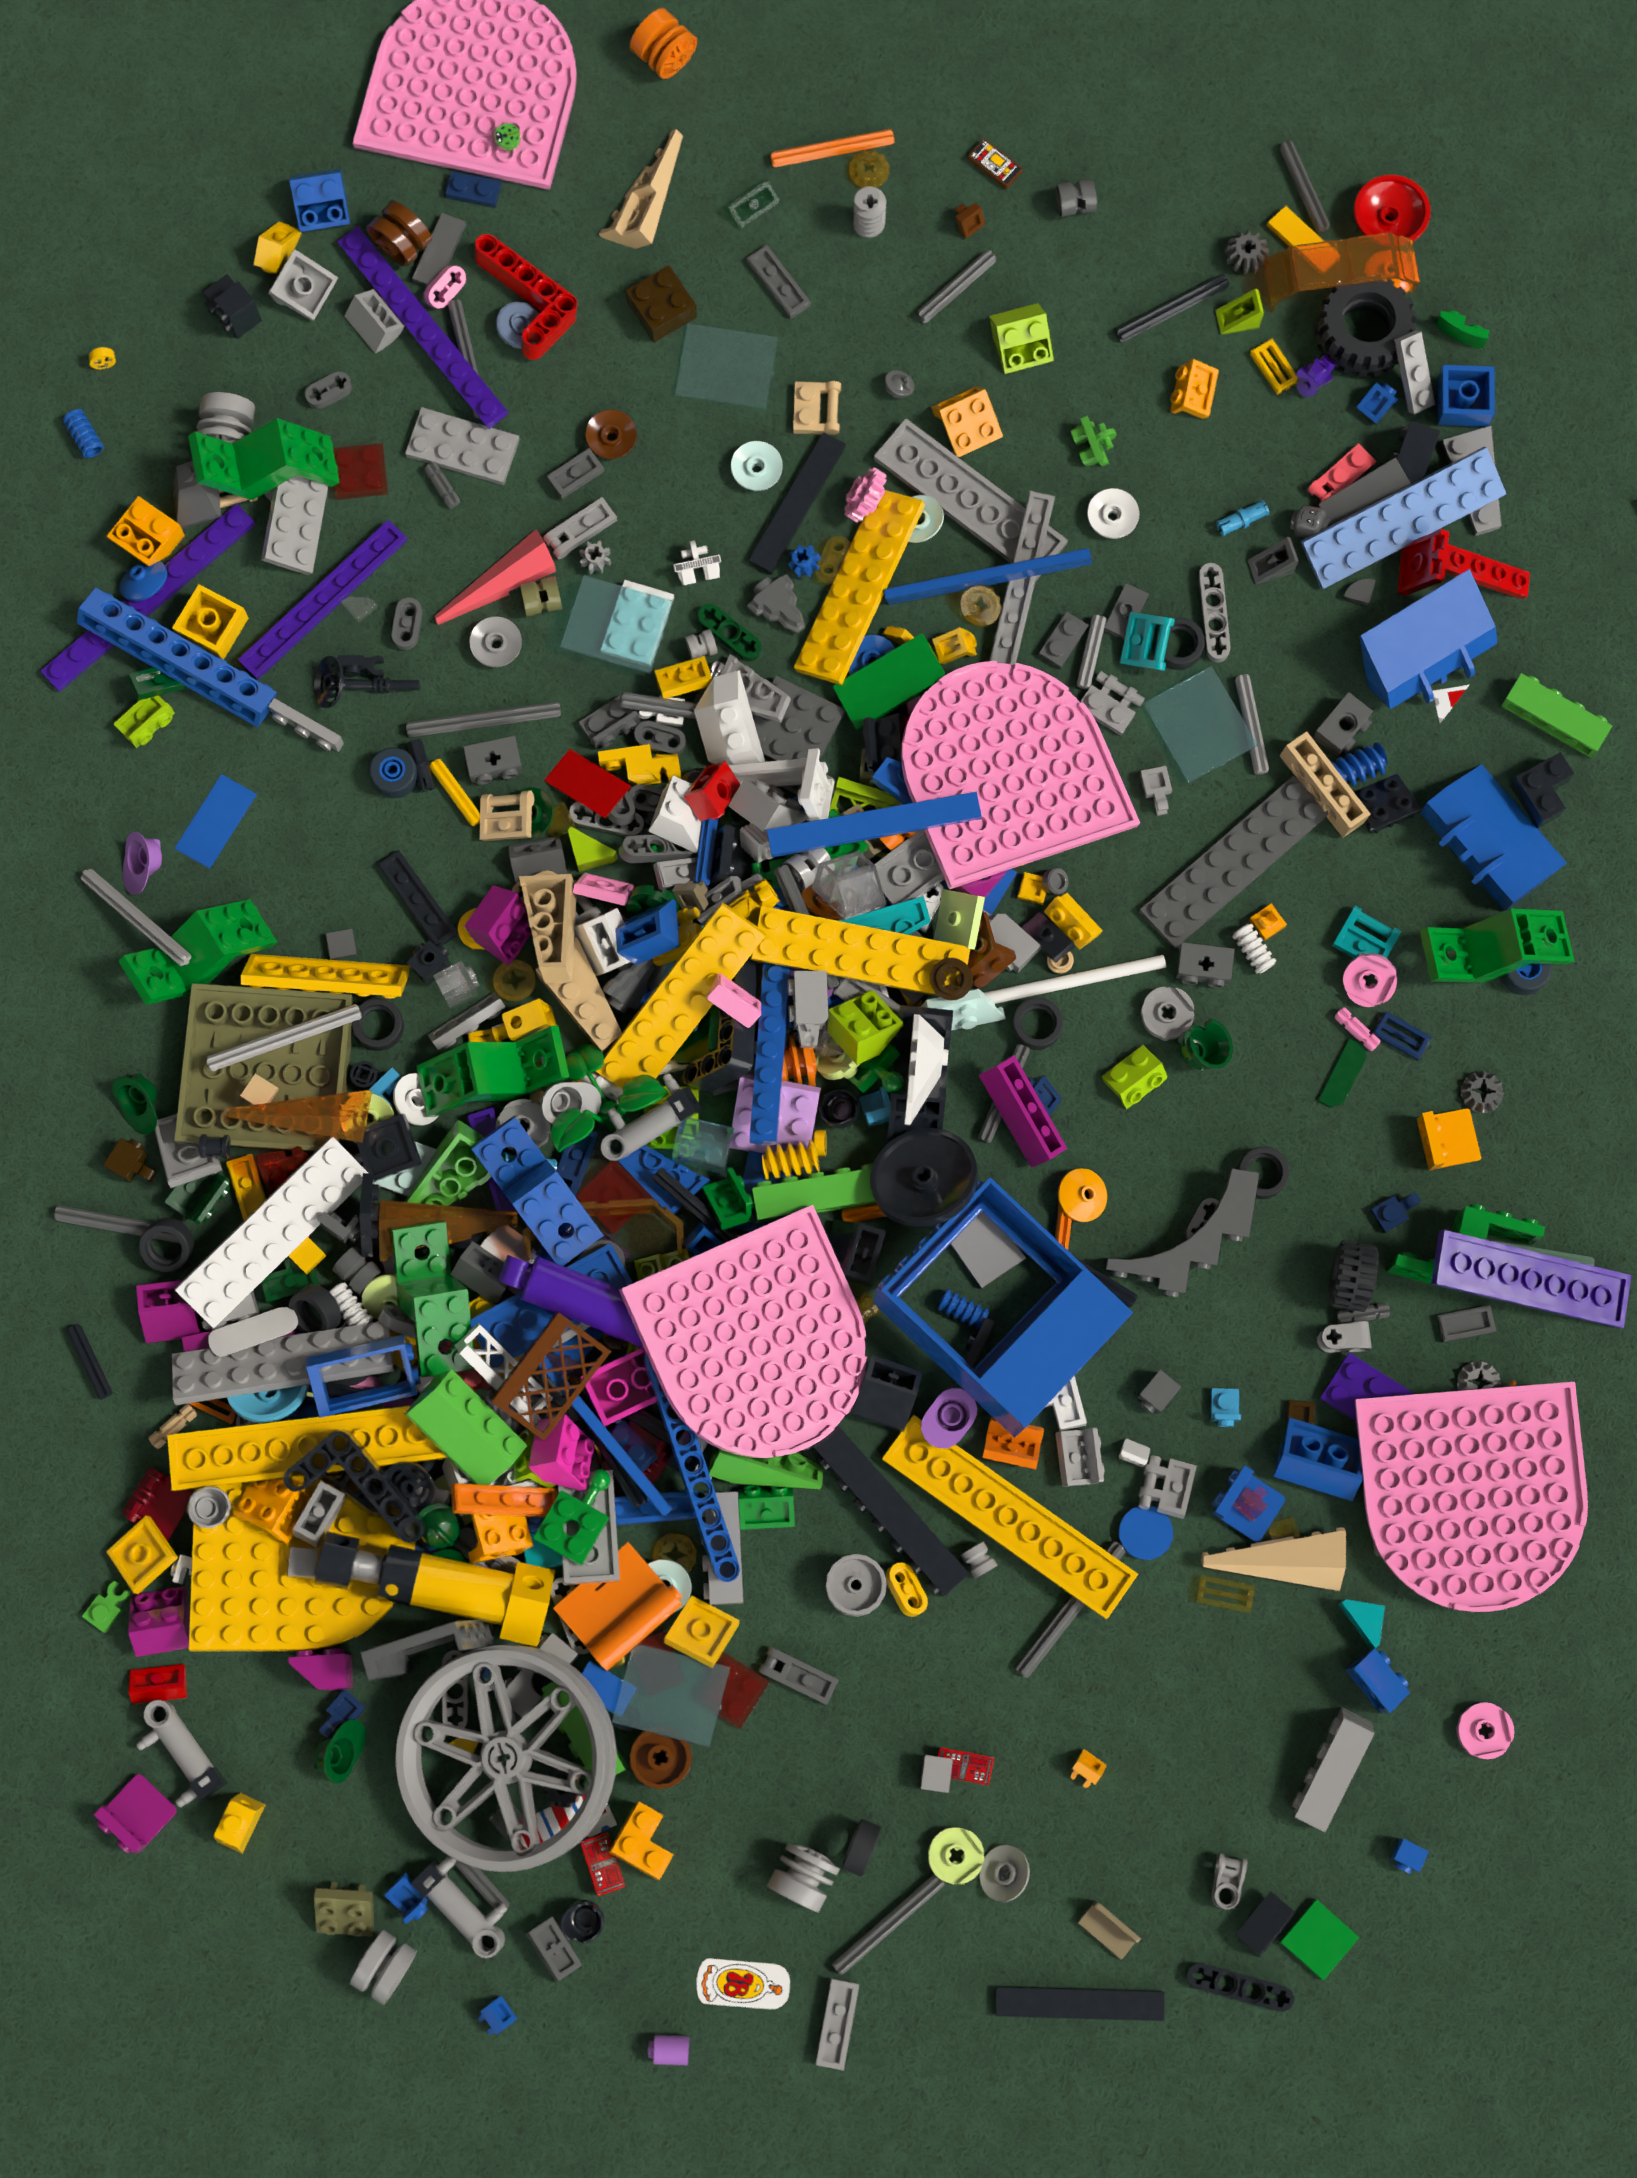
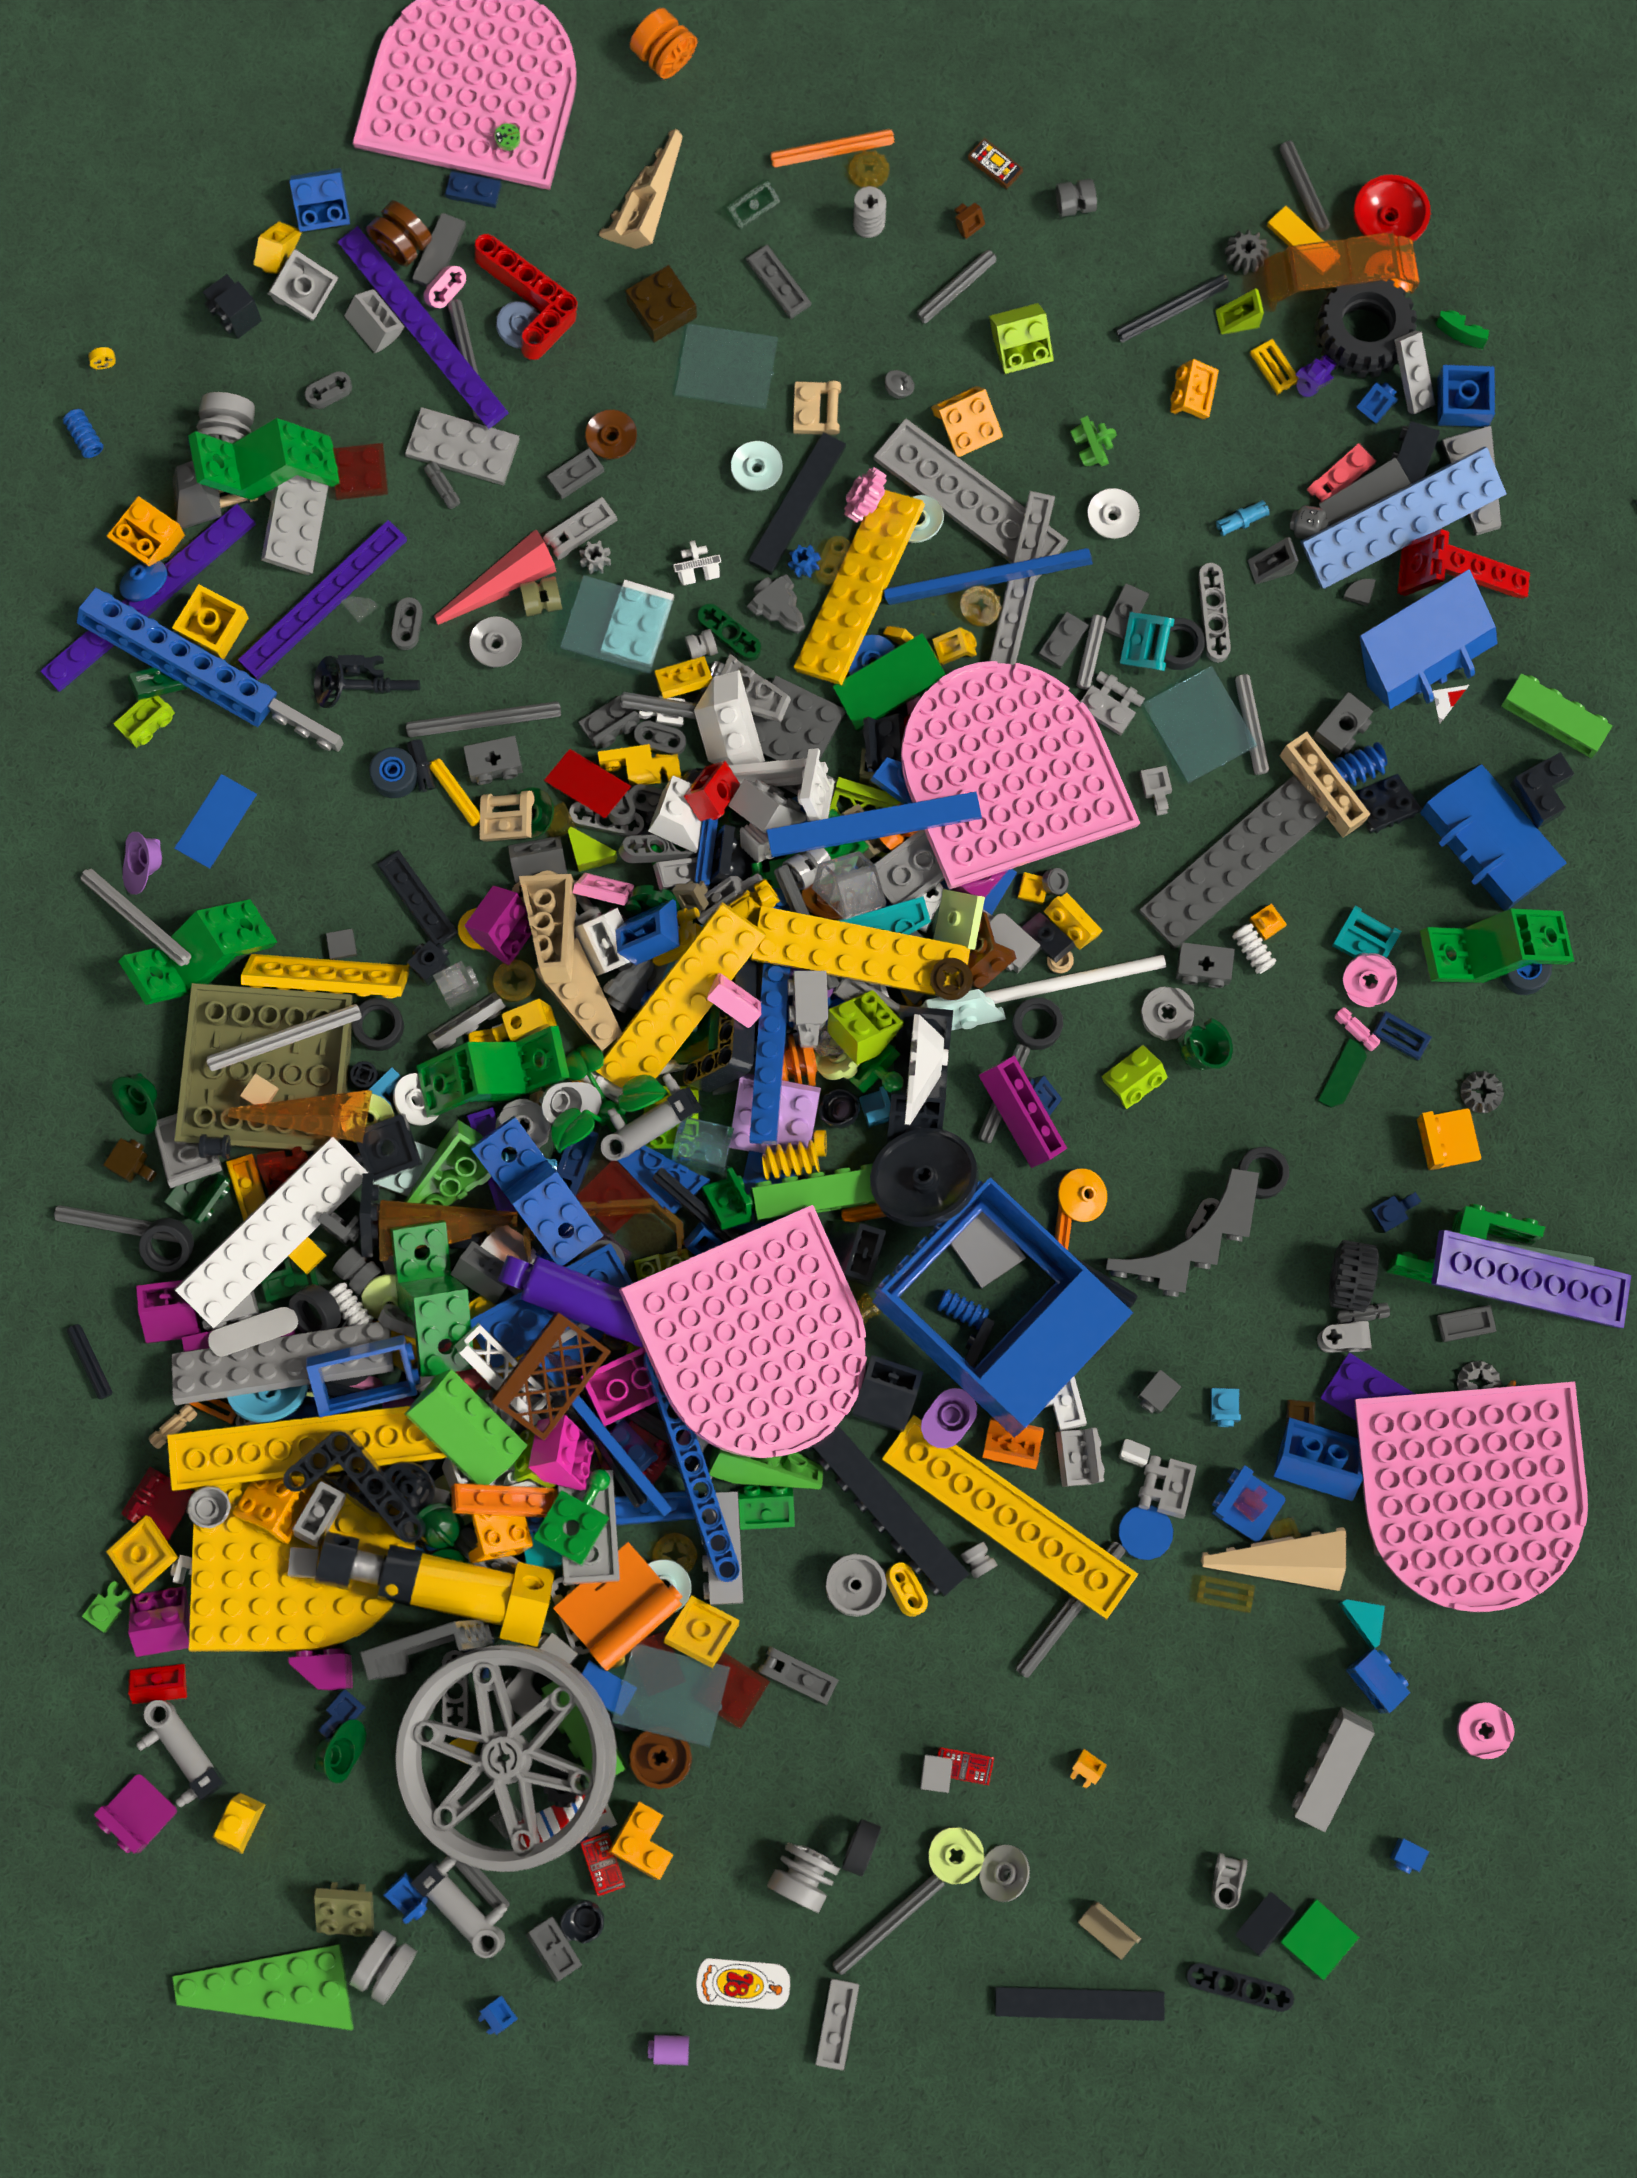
(287, 1987): none -> bright green wing

